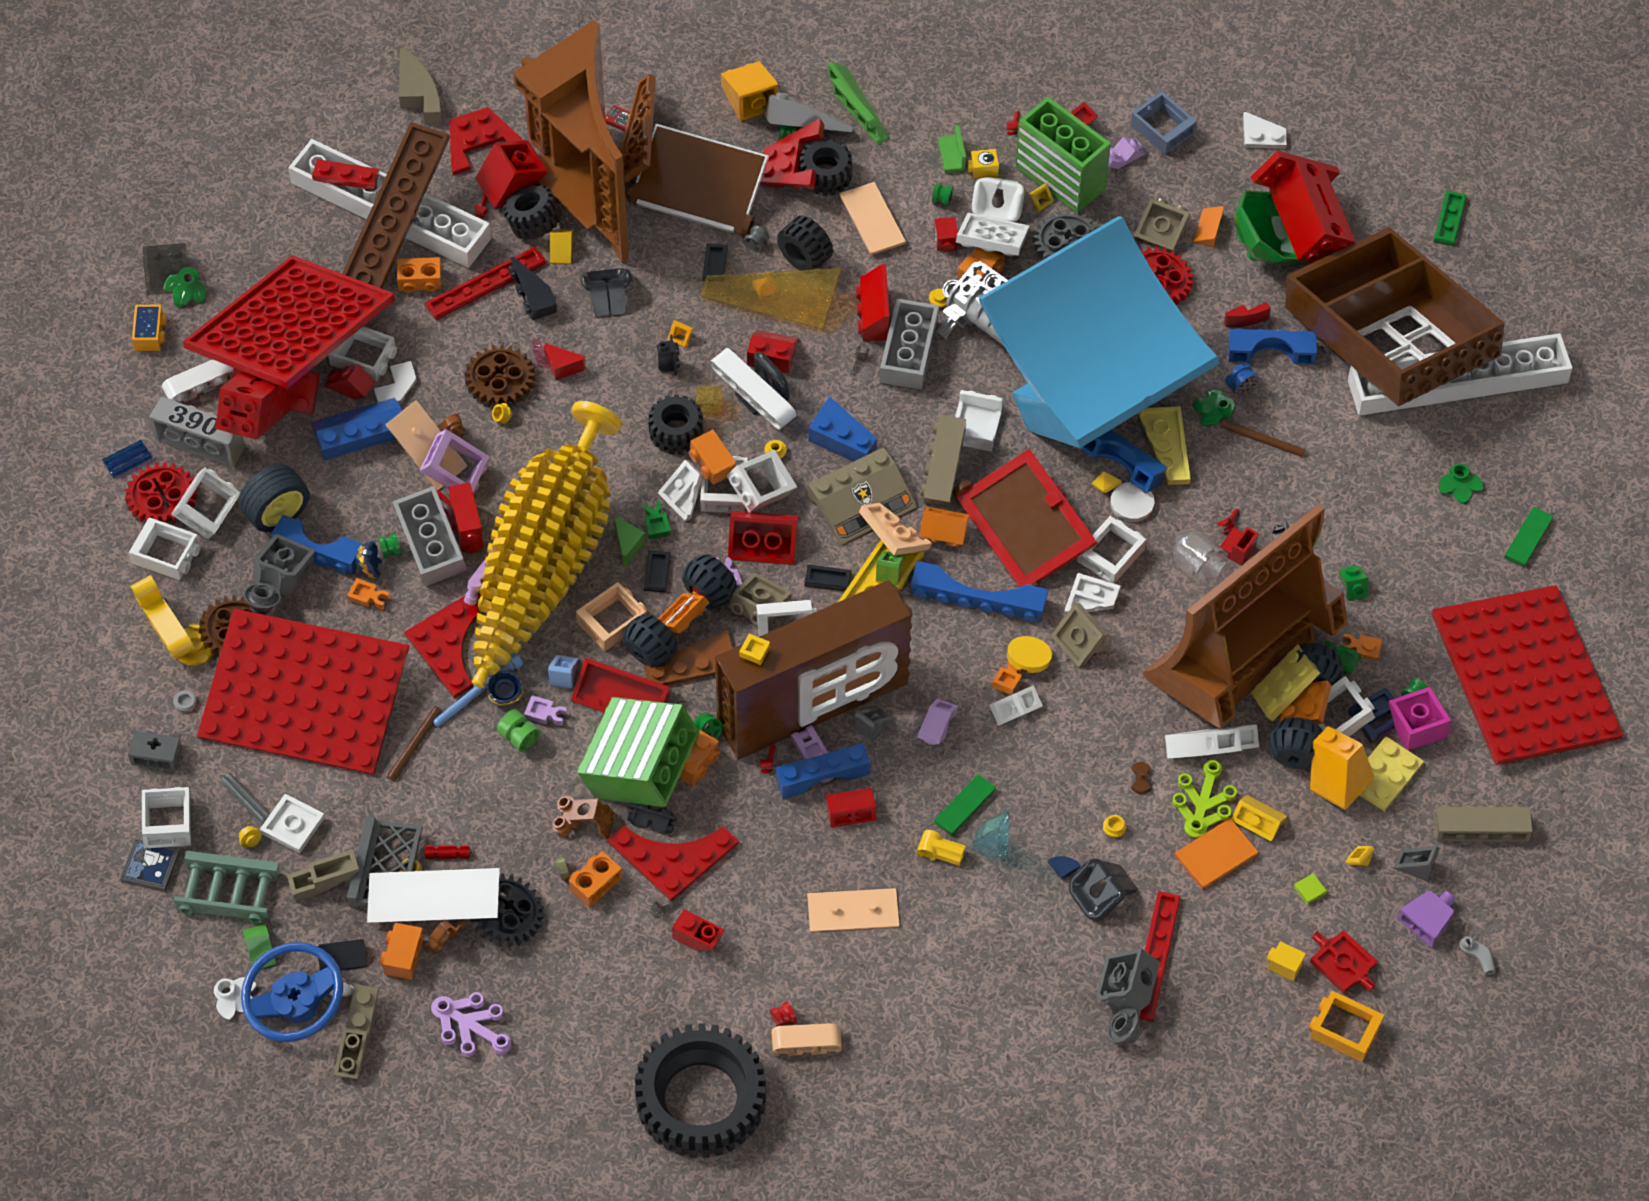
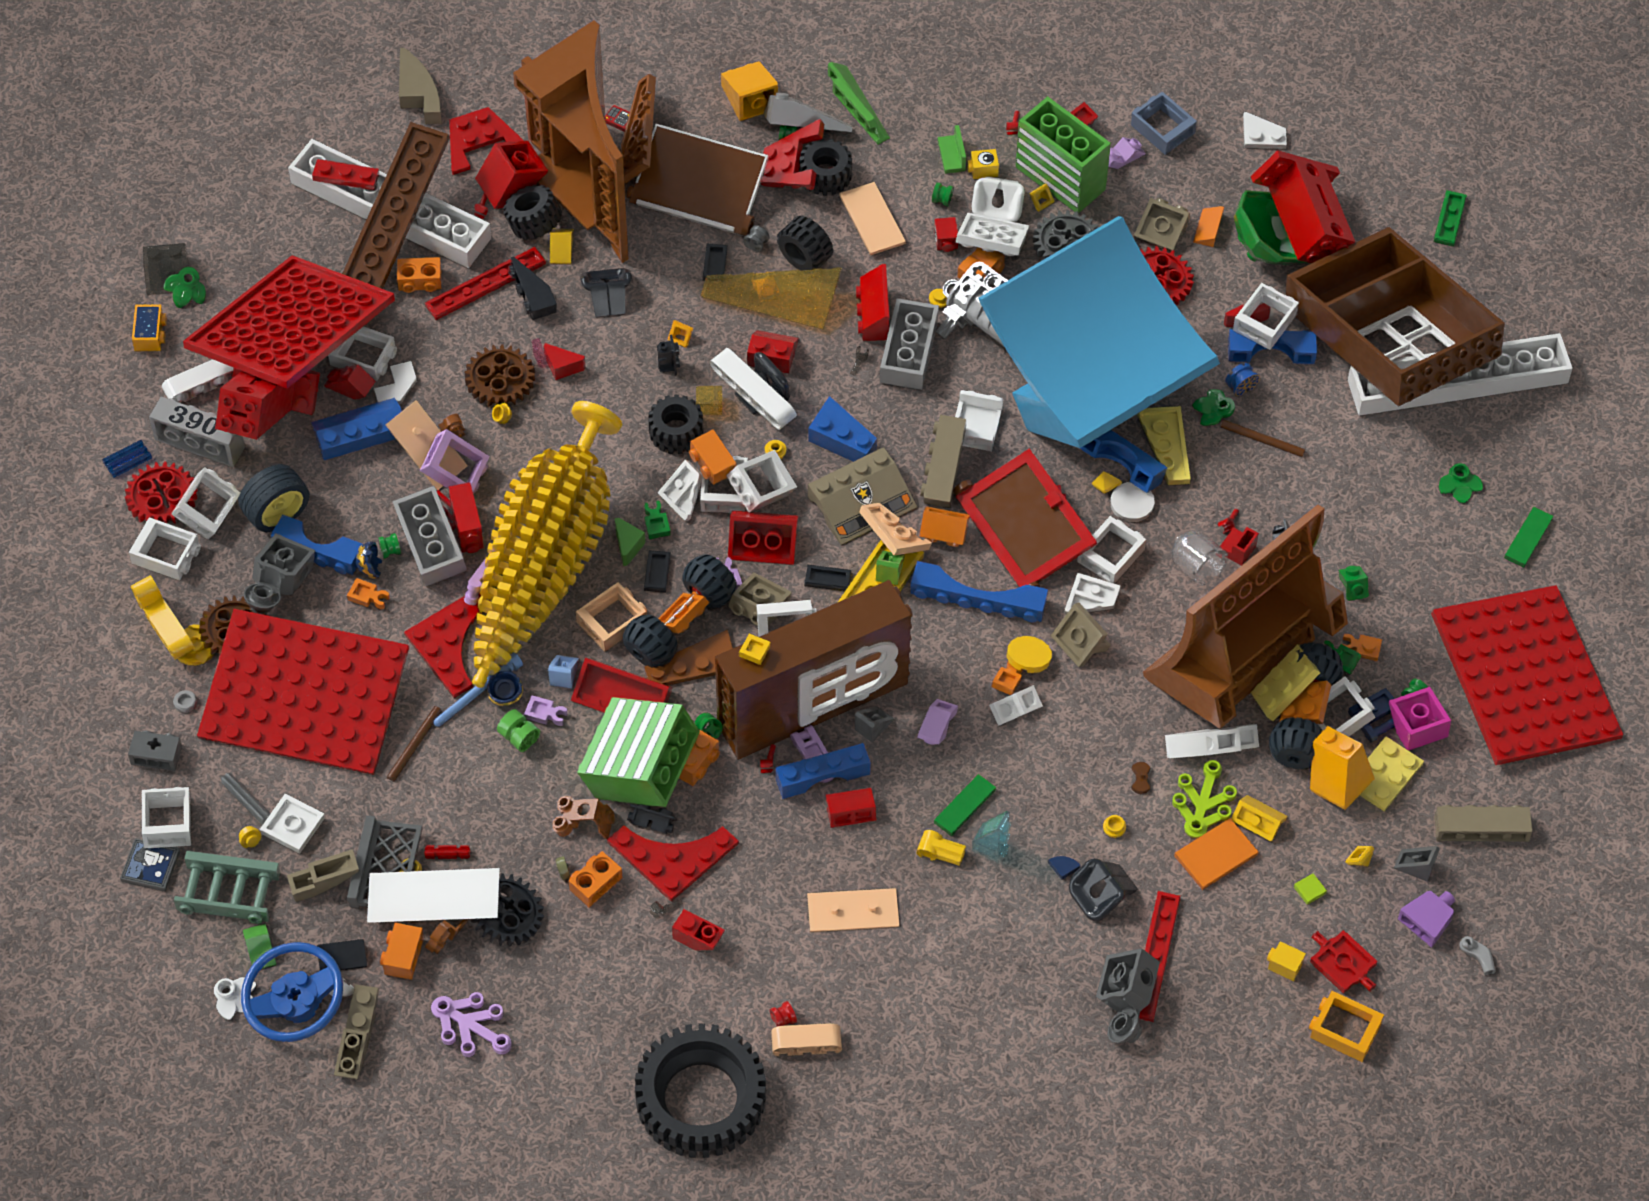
(1257, 331): none -> white window

